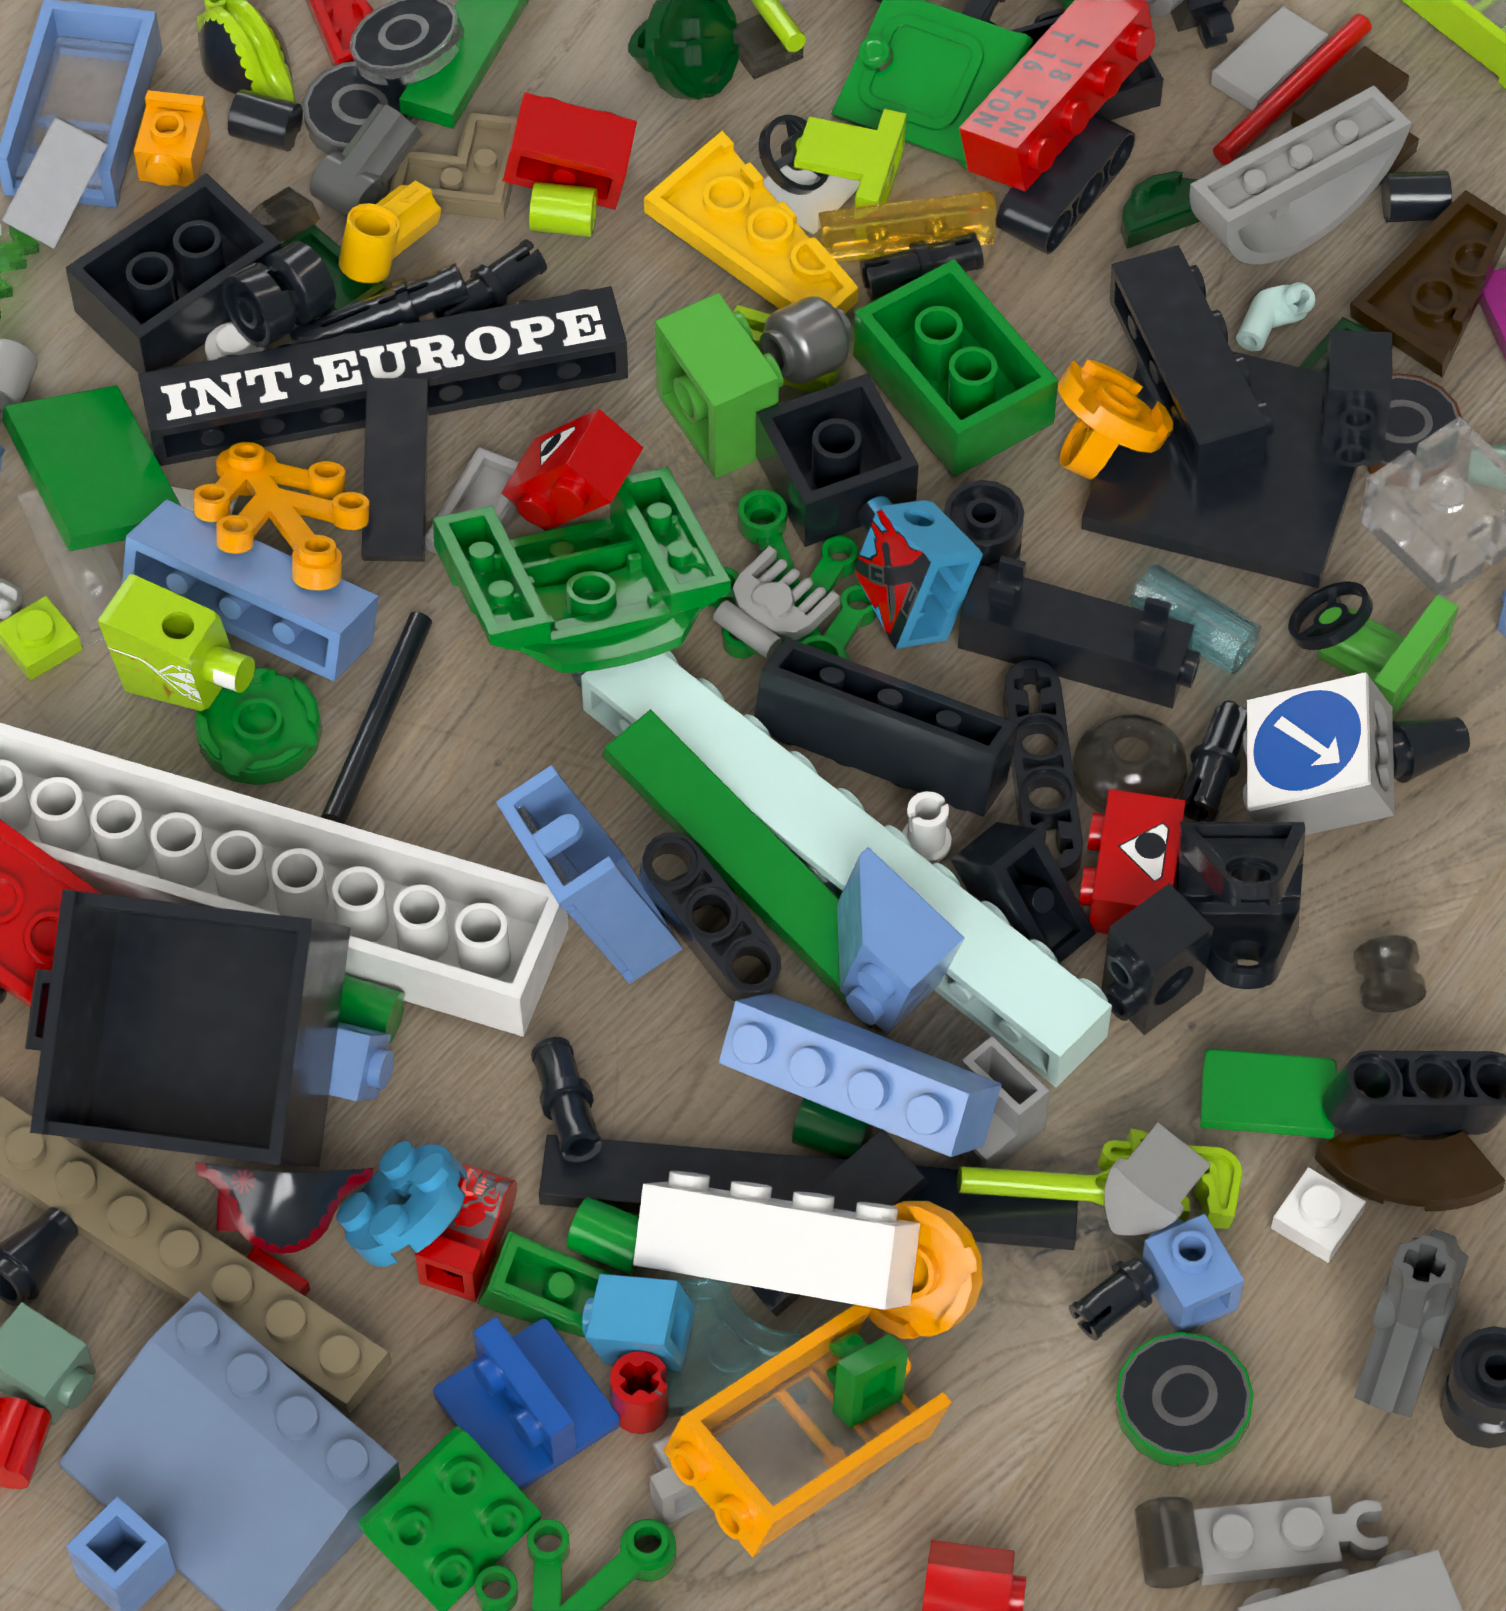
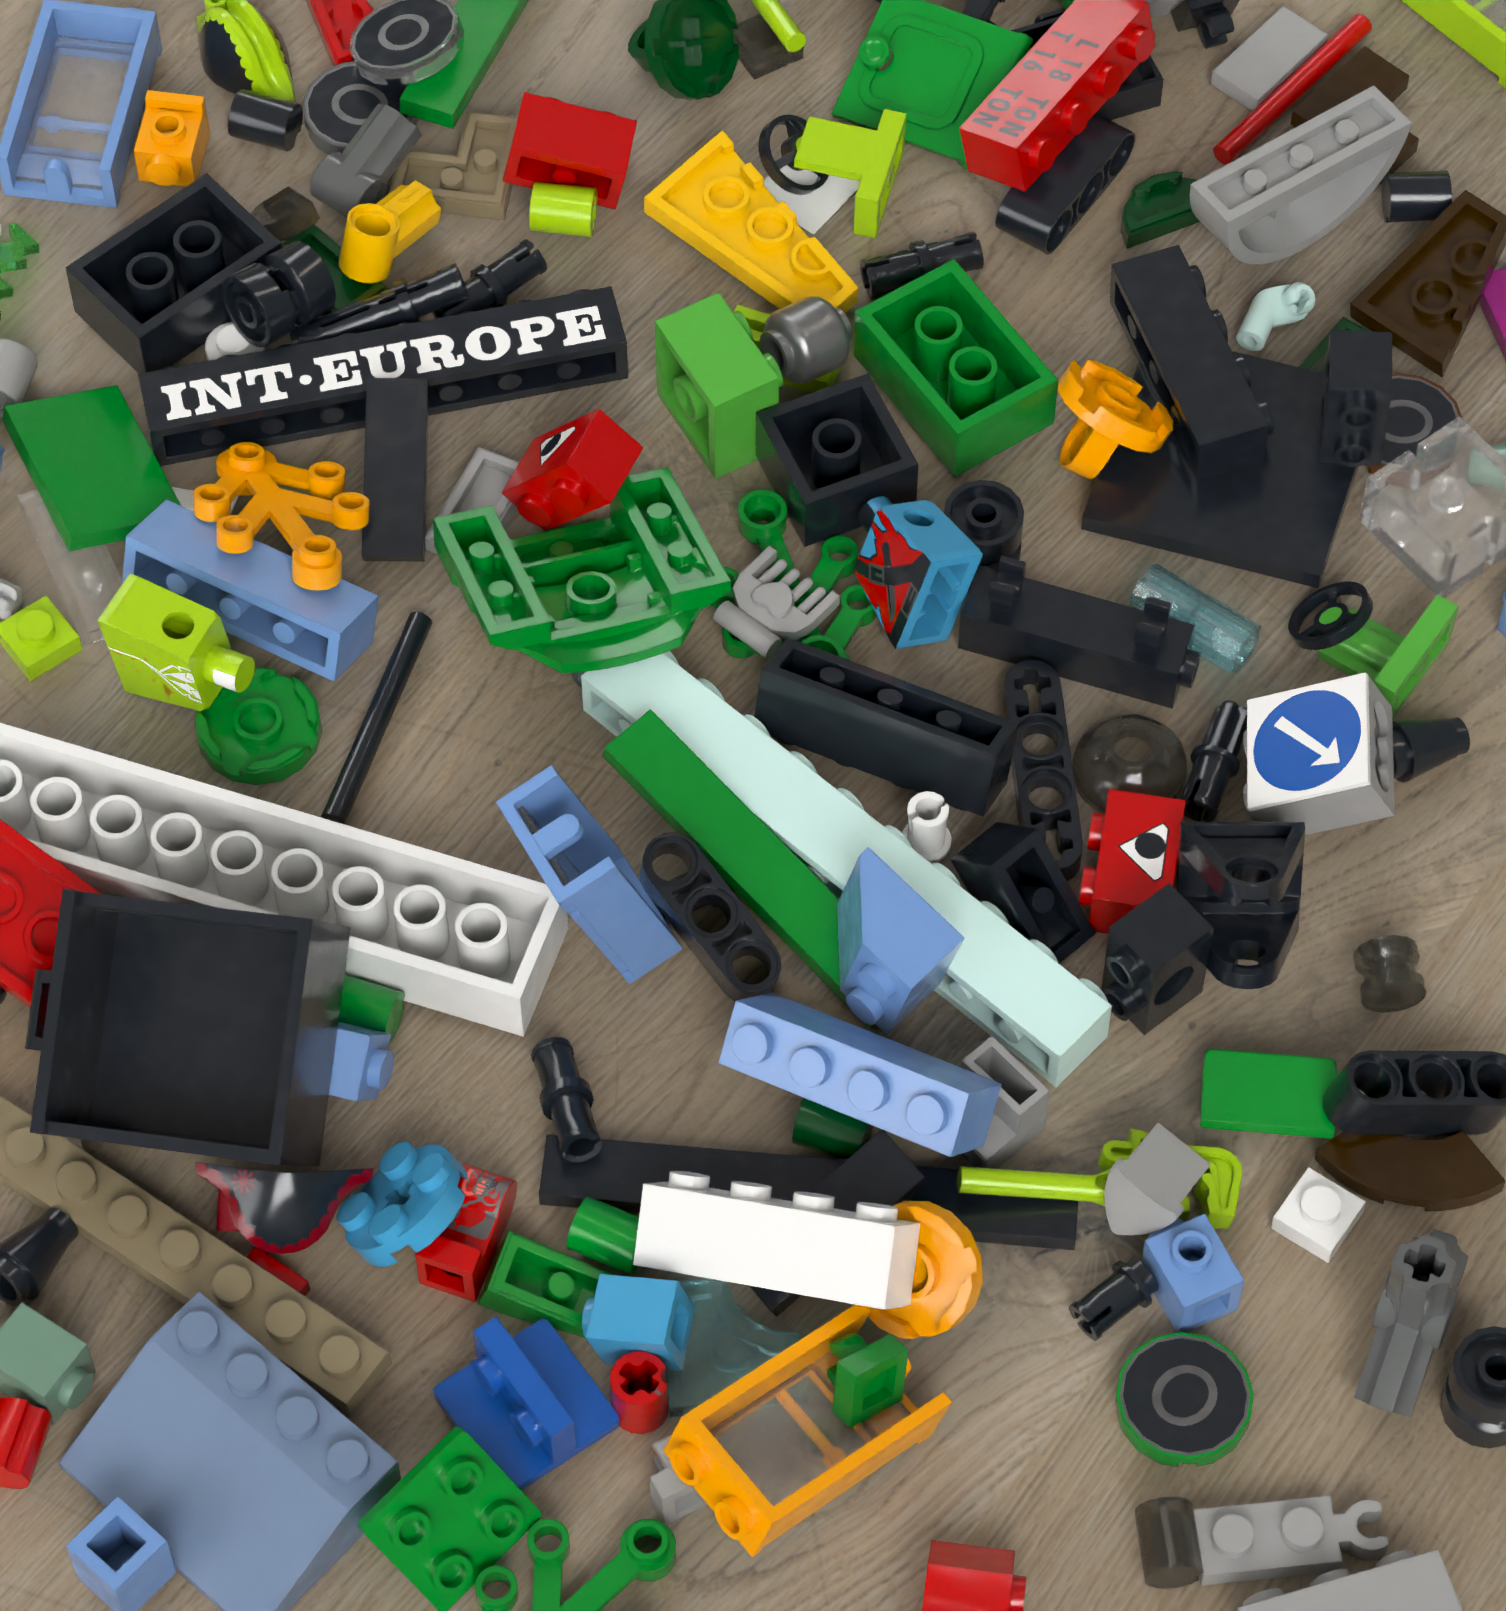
(55, 181): tile -> none
(891, 227): clear yellow tile -> none

